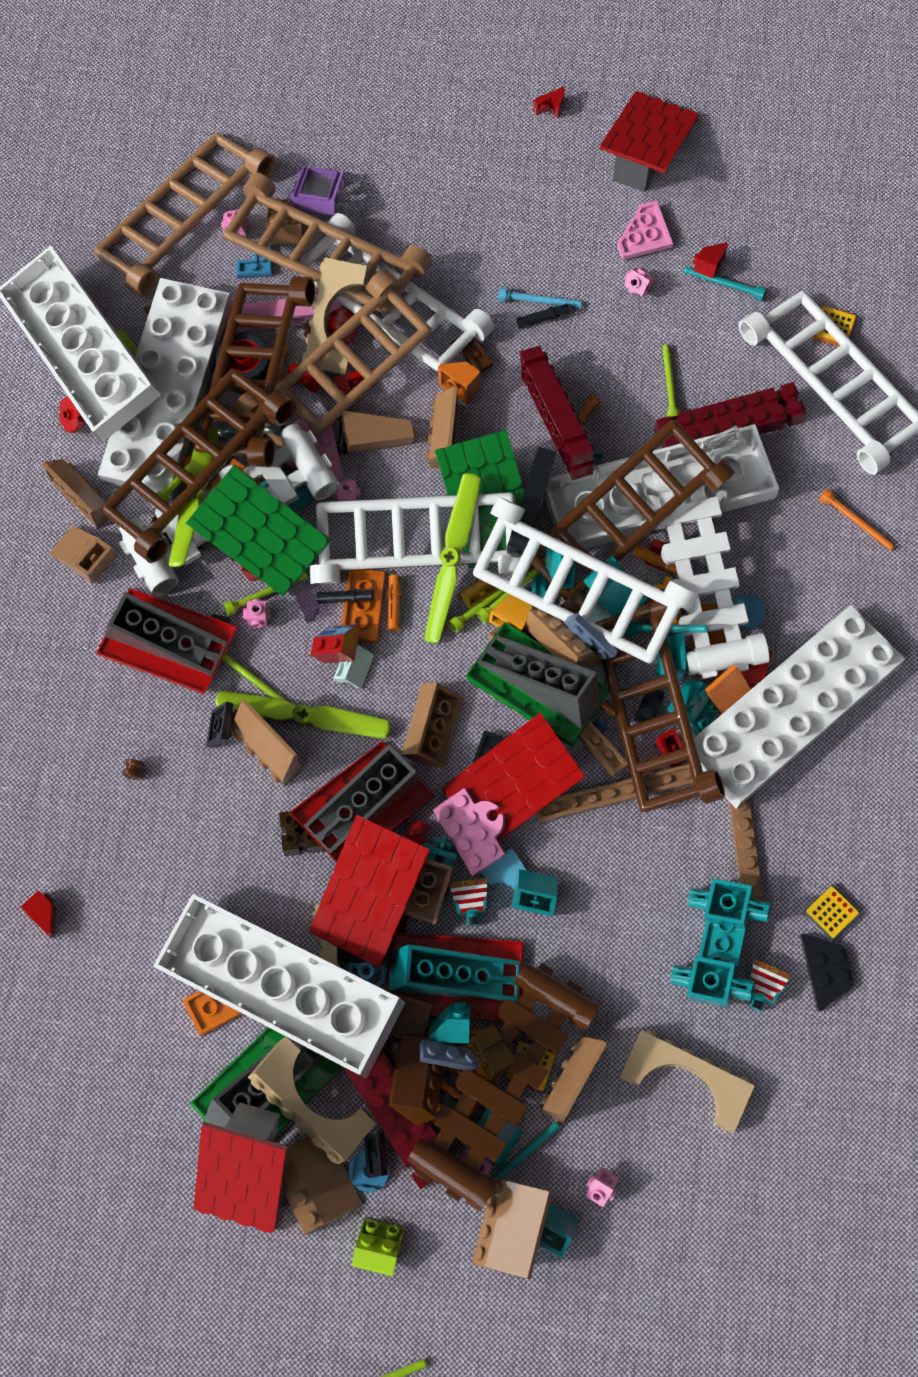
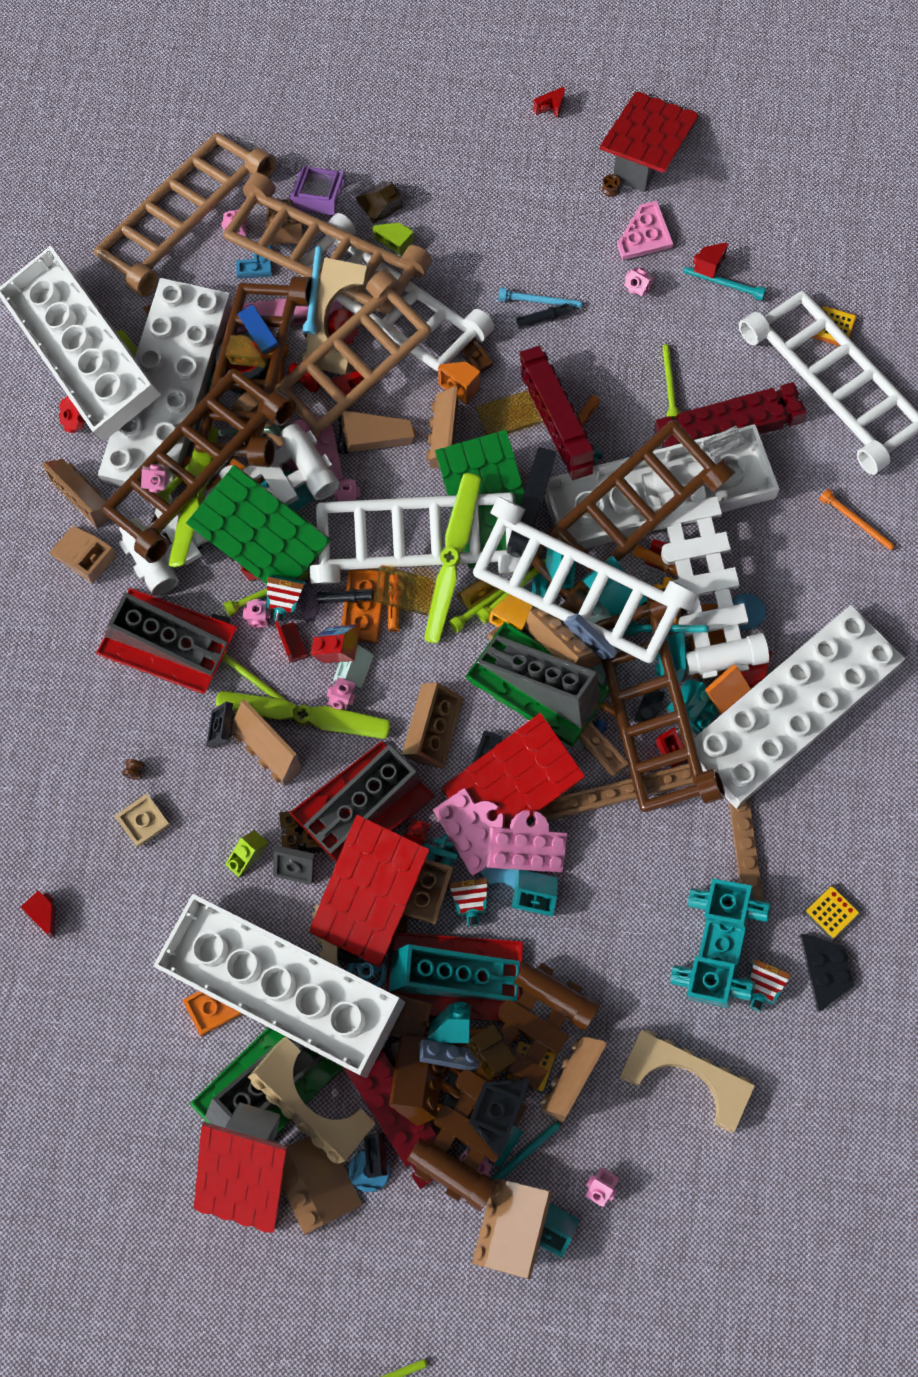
(142, 820): none -> tan plate
(147, 480): none -> bright pink brick
(243, 352): none -> clear yellow slope
(246, 852): none -> lime slope
(258, 329): none -> blue tile
(283, 595): none -> torso
(291, 641): none -> red panel
(293, 865): none -> dark grey plate
(310, 326): none -> medium azure piece
(341, 694): none -> bright pink brick
(378, 1247): lime slope -> none
(380, 201): none -> dark brown slope
(394, 236): none -> lime slope
(404, 590): none -> clear yellow tile
(497, 1111): none -> black wing
(508, 414): none -> clear yellow tile
(526, 845): none -> bright pink plate
(610, 185): none -> reddish brown wheel

